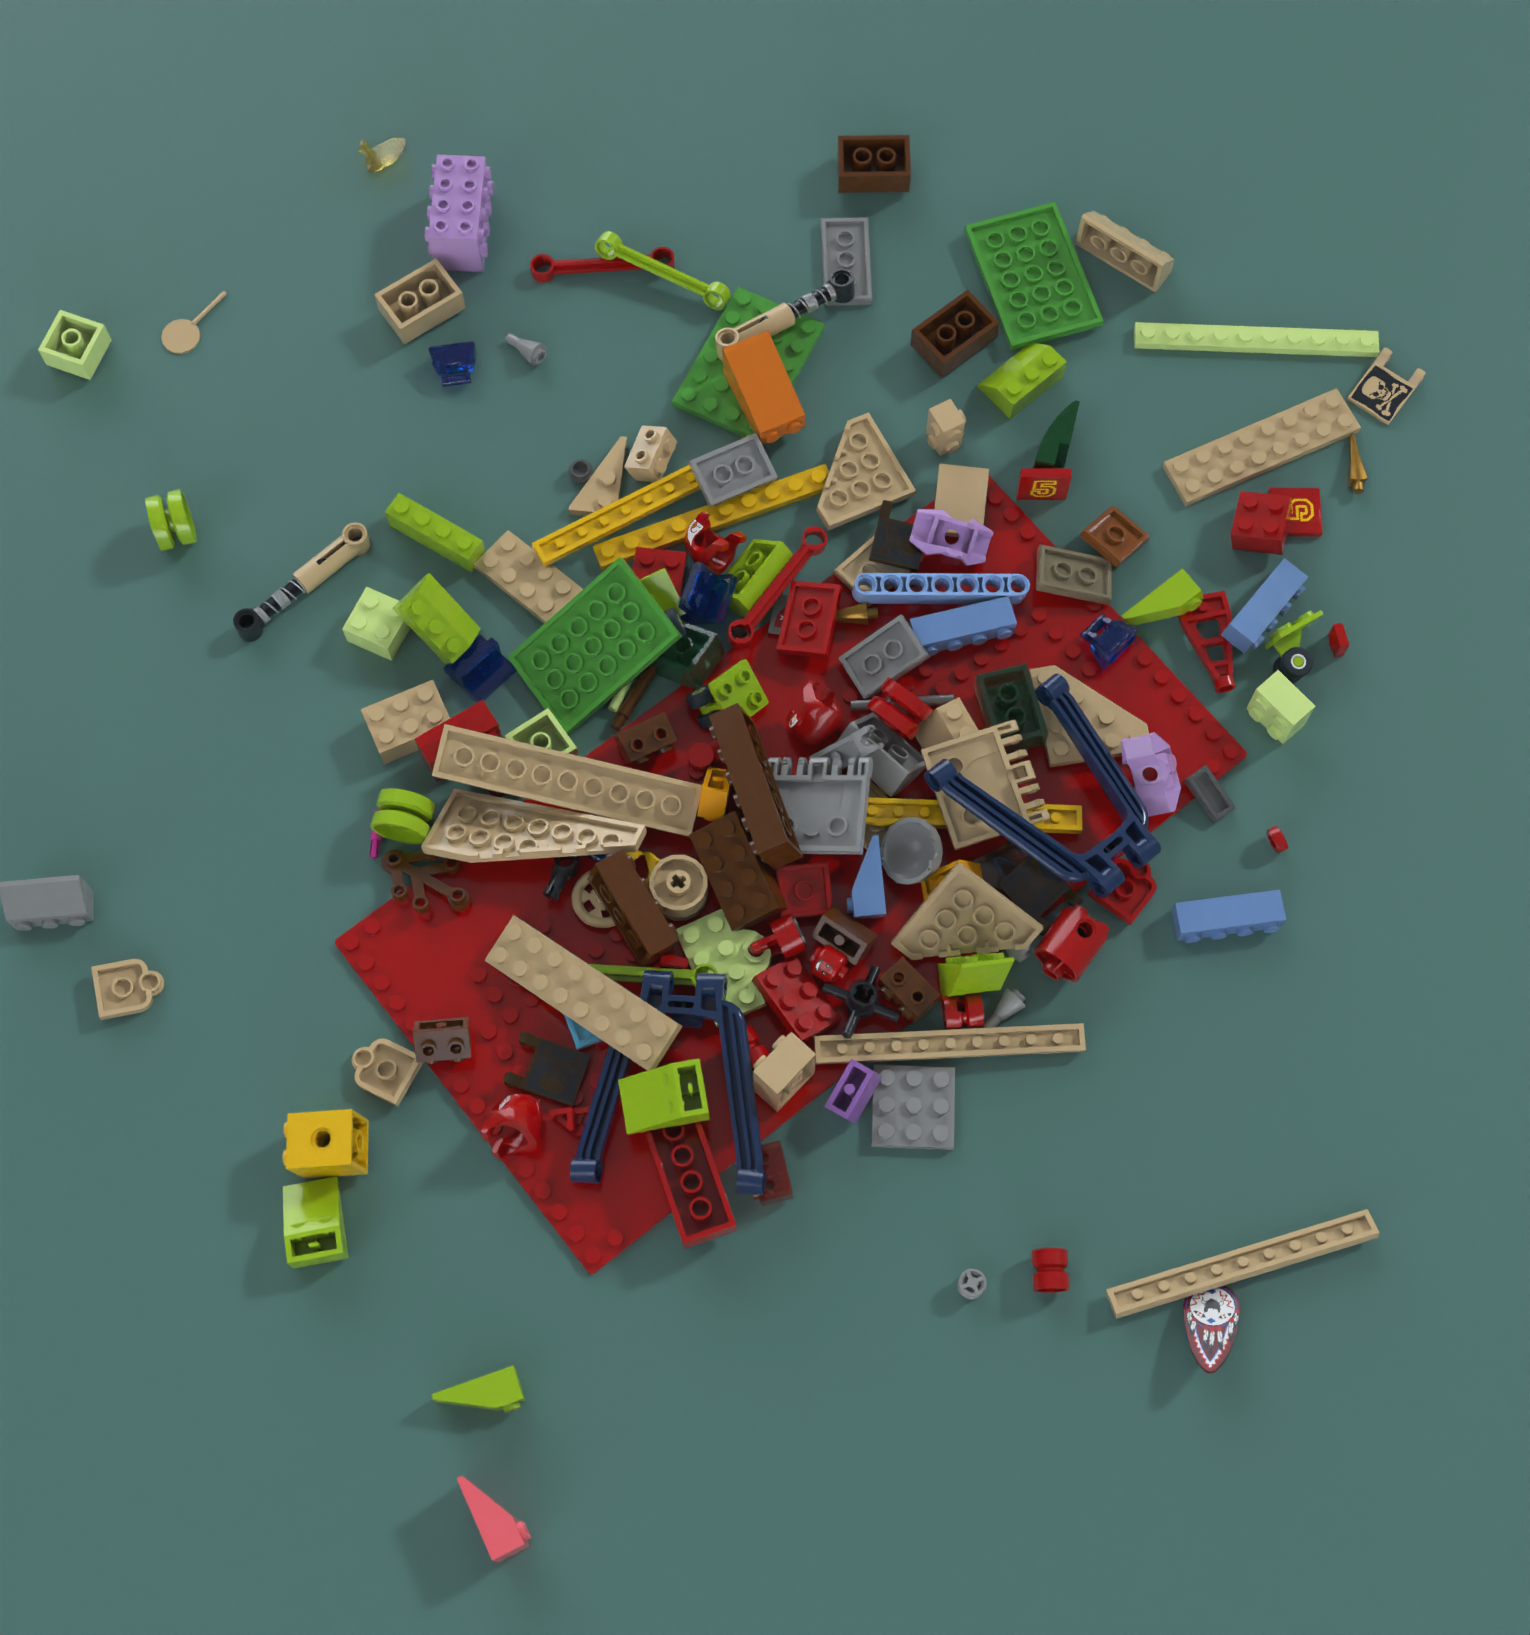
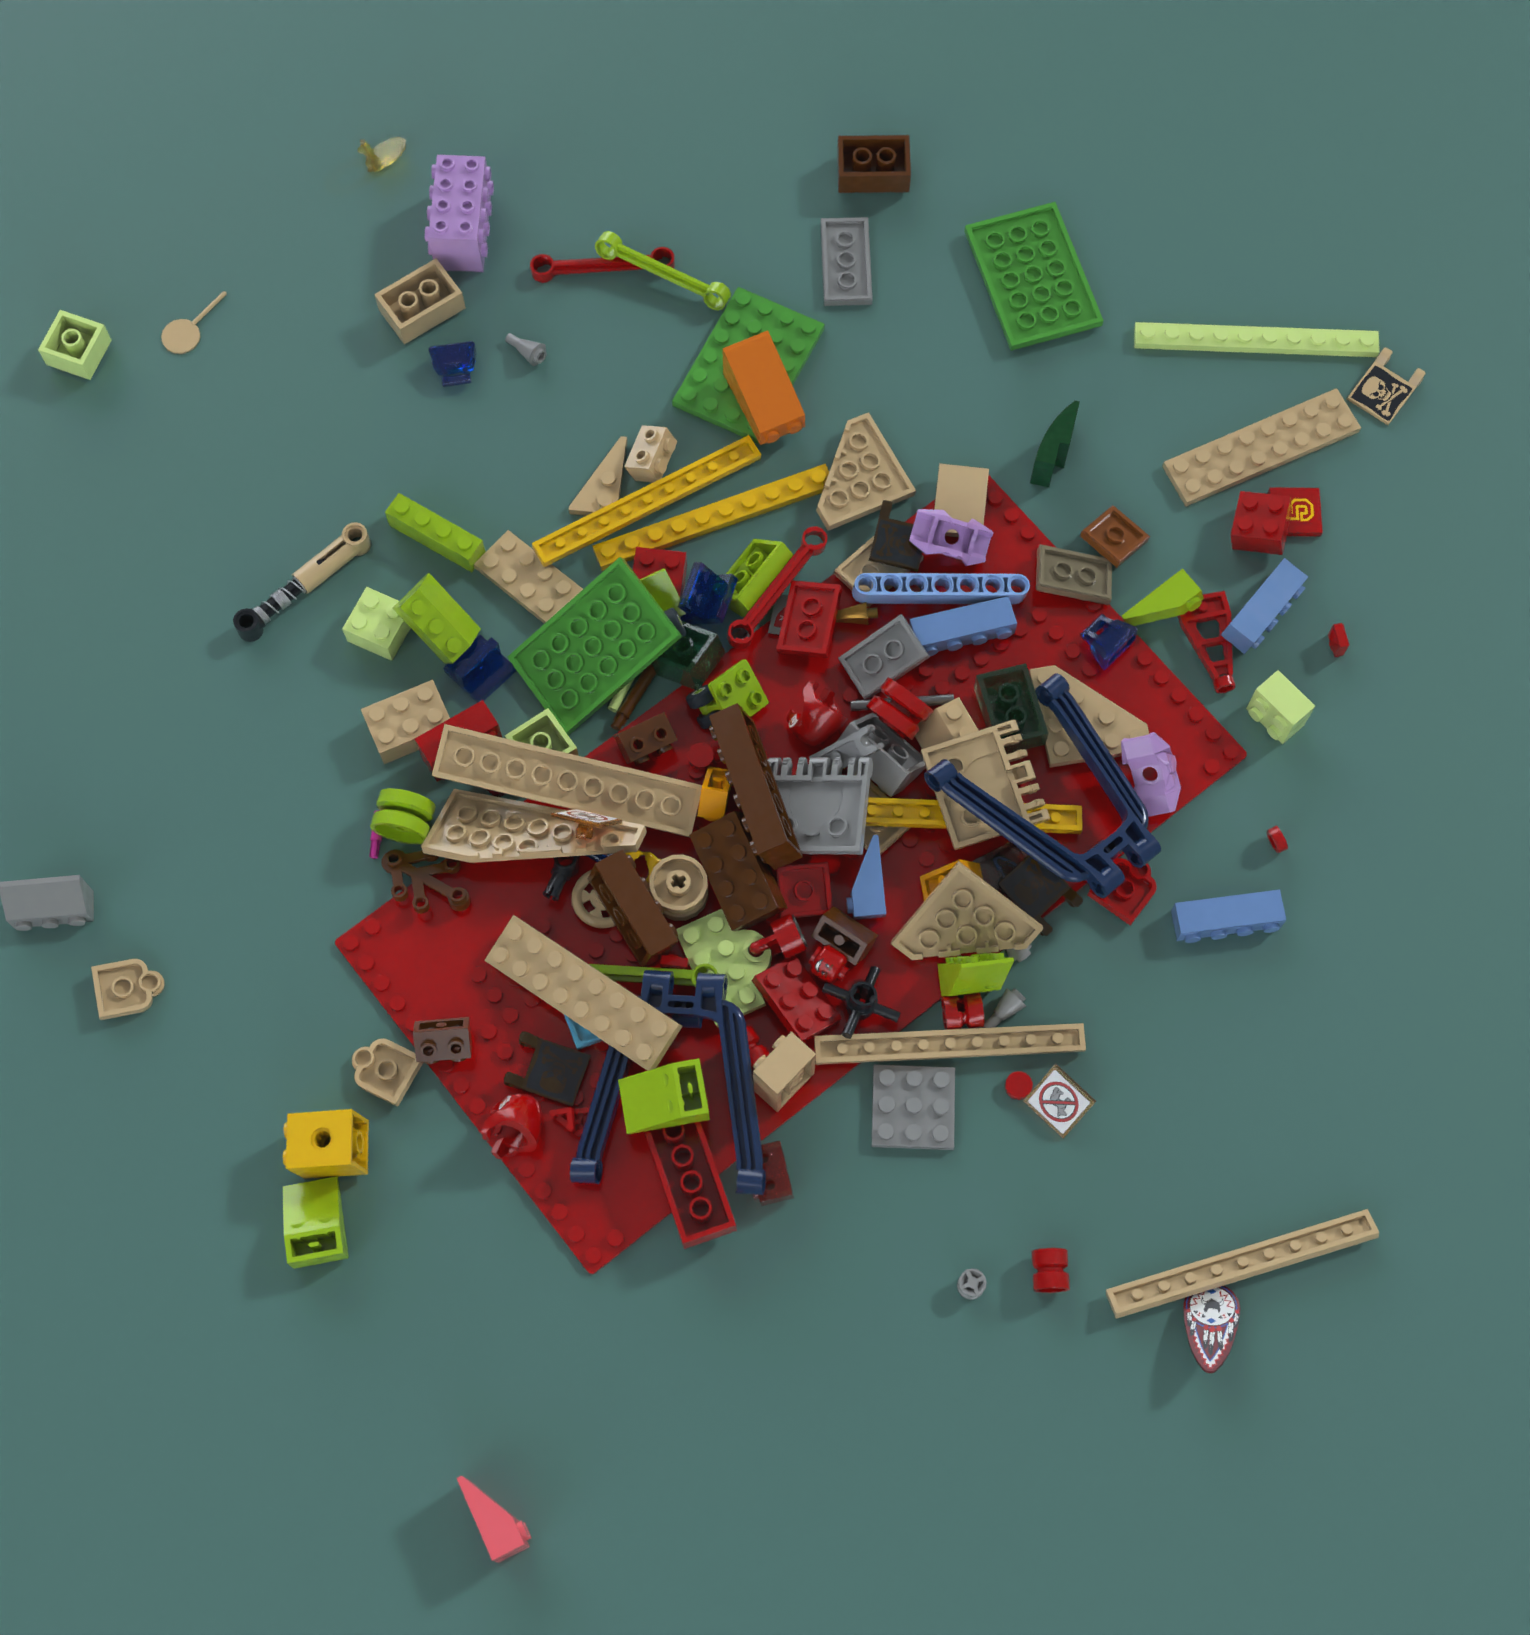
(166, 521): lime wheel -> none
(492, 1392): lime slope -> none
(580, 471): dark grey plate -> none
(586, 821): none -> clear orange piece
(709, 548): red piece -> none
(733, 470): light grey plate -> none
(838, 289): piece -> none
(853, 1091): medium lavender brick -> none
(907, 987): reddish brown brick -> none
(911, 851): light grey cylinder -> none
(945, 427): tan brick -> none
(954, 333): reddish brown brick -> none
(1018, 1085): none -> red tile
(1023, 378): lime slope -> none
(1043, 483): red tile -> none
(1059, 1101): none -> piece
(1071, 944): red cylinder -> none
(1124, 250): tan slope -> none
(1209, 794): dark grey tile -> none
(1293, 660): plate -> none
(1357, 473): pearl gold piece -> none

